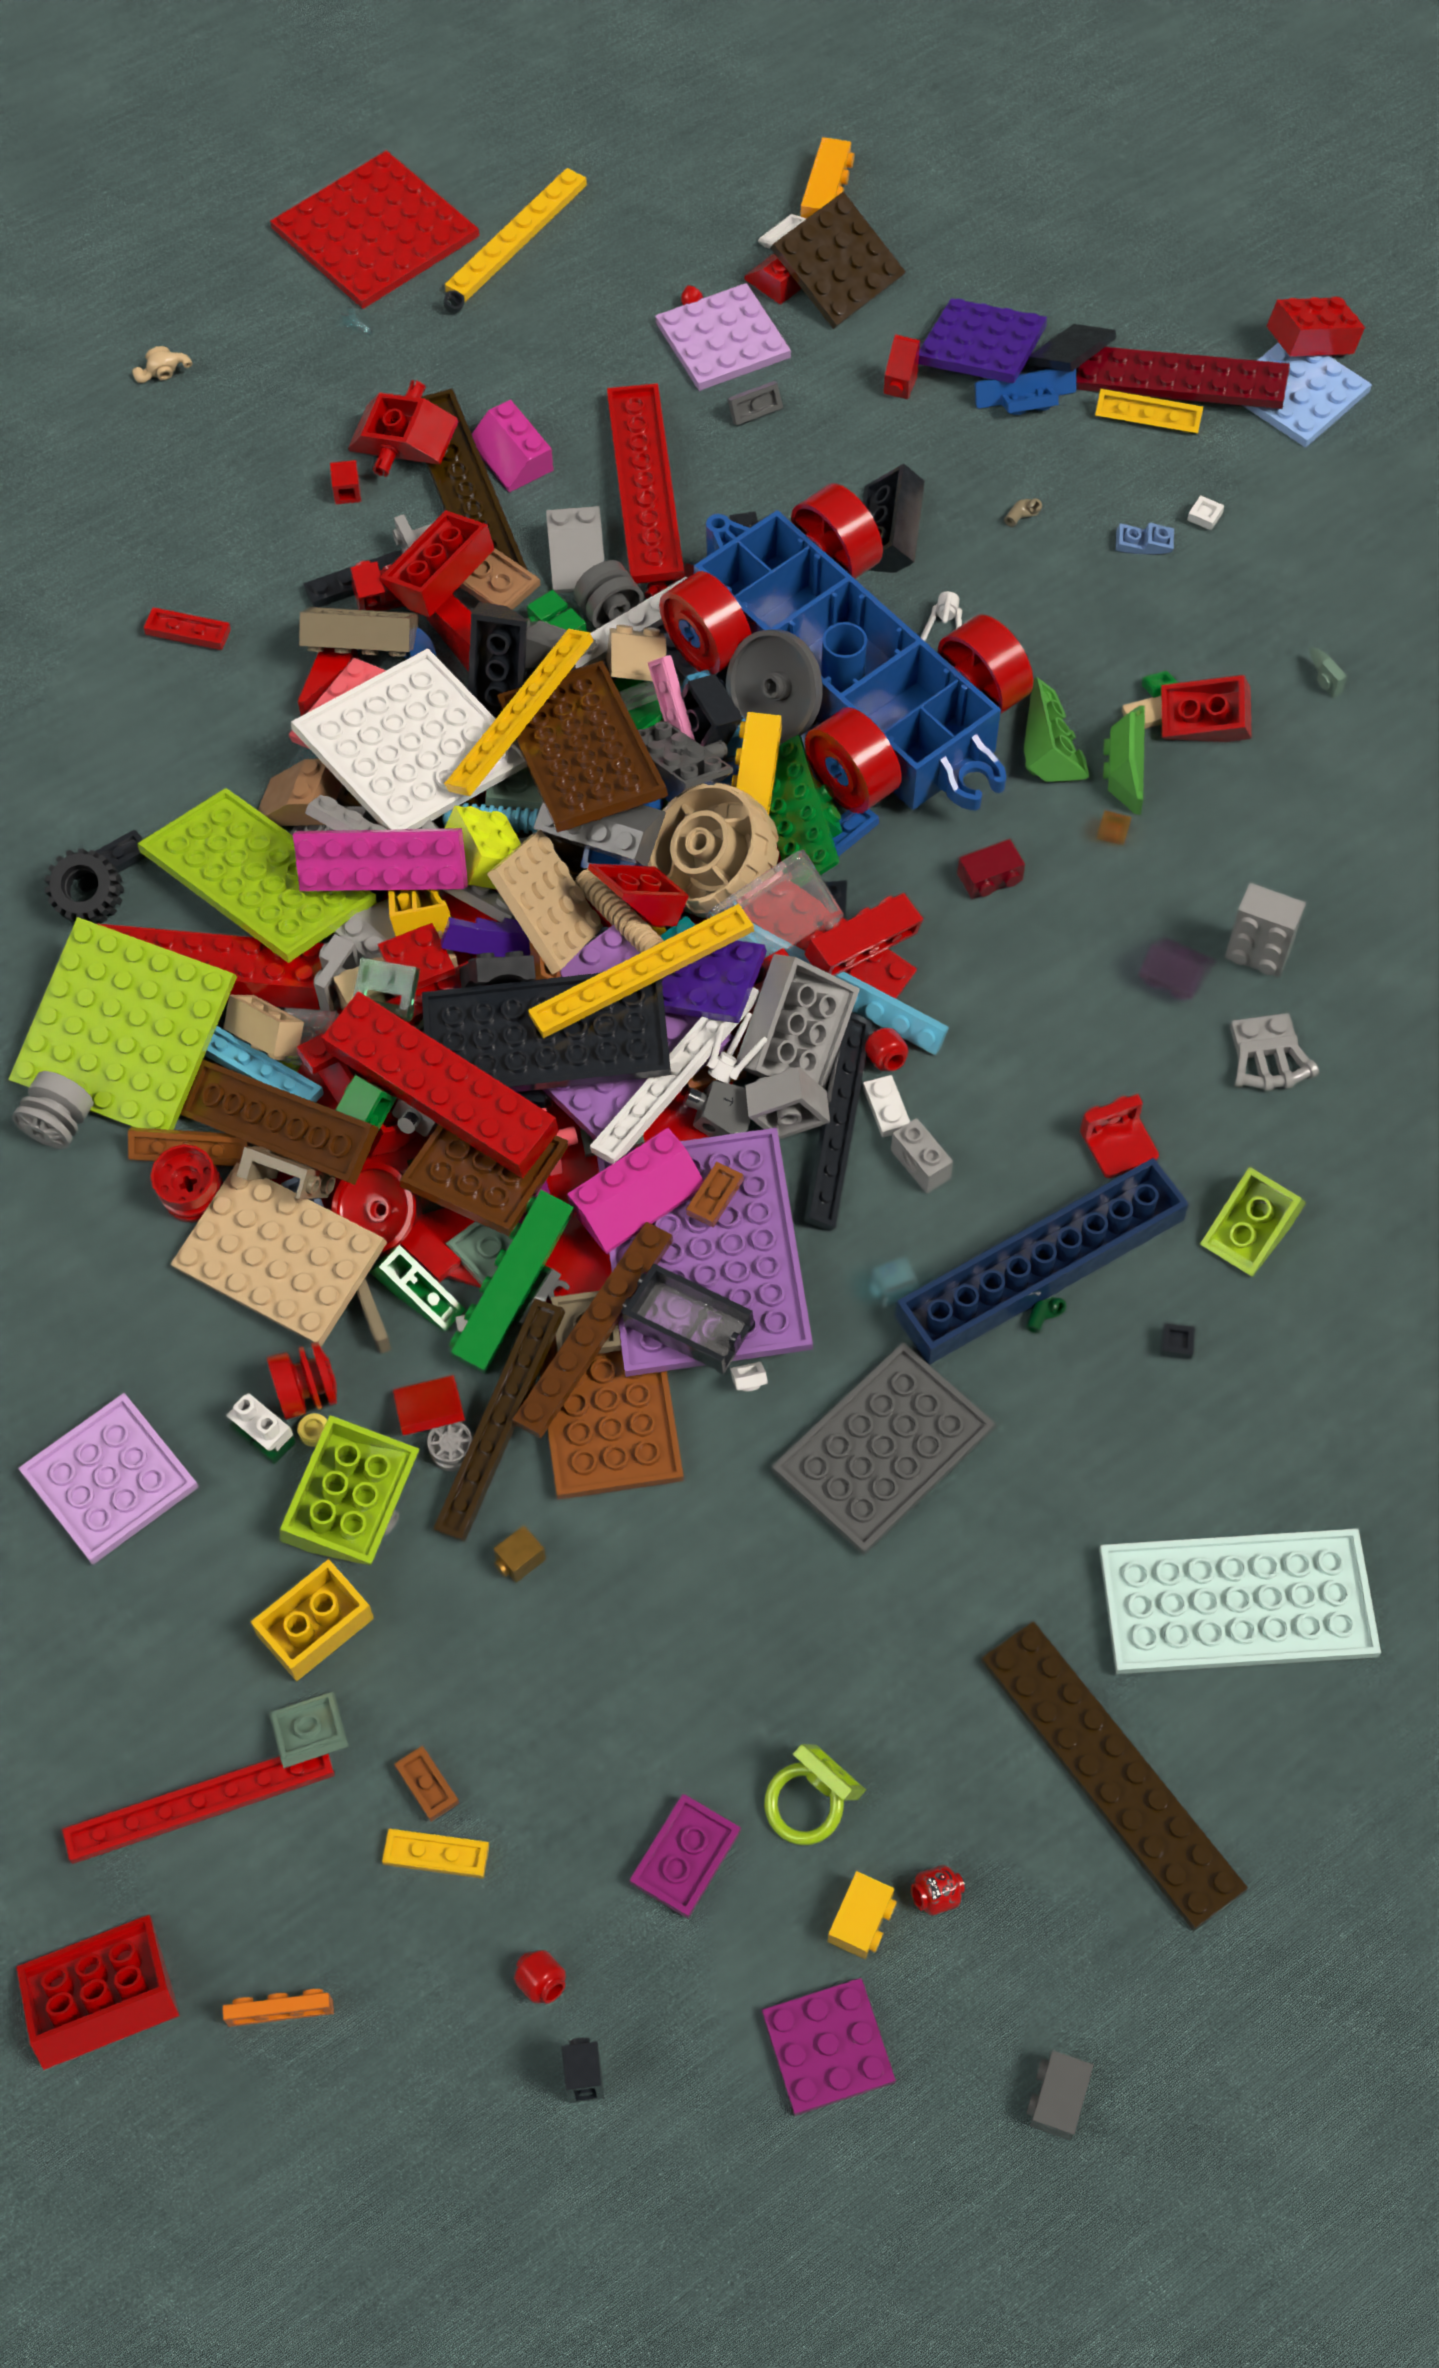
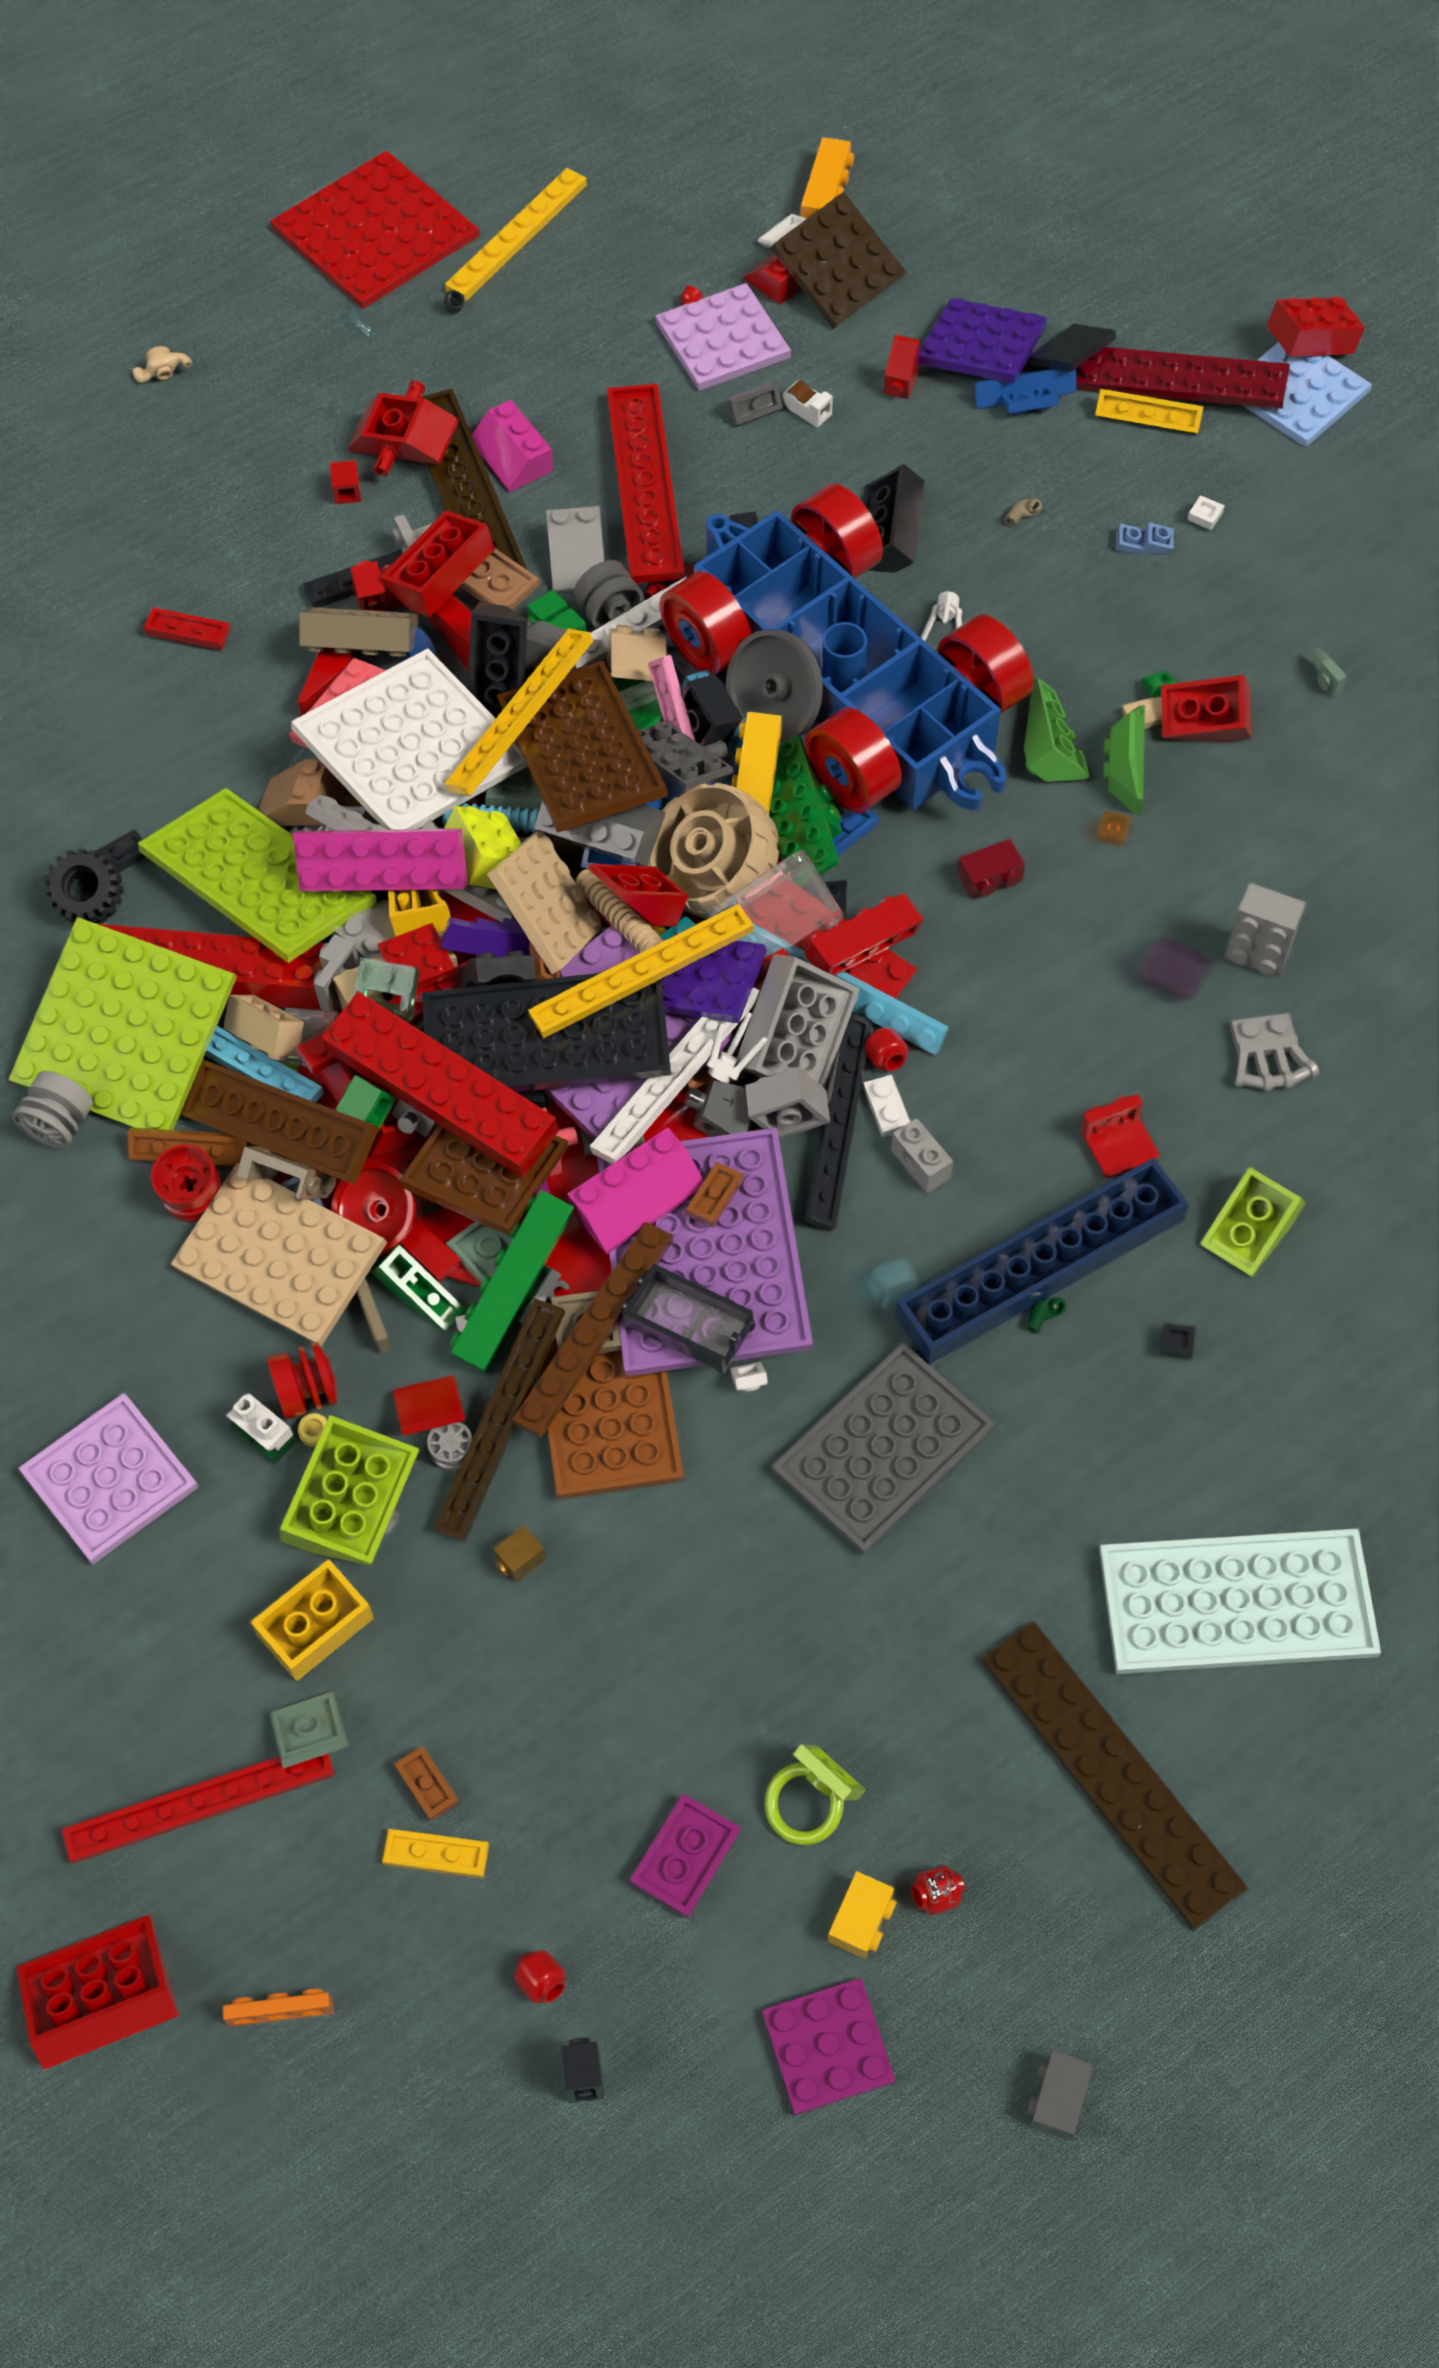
(808, 403): none -> white leg

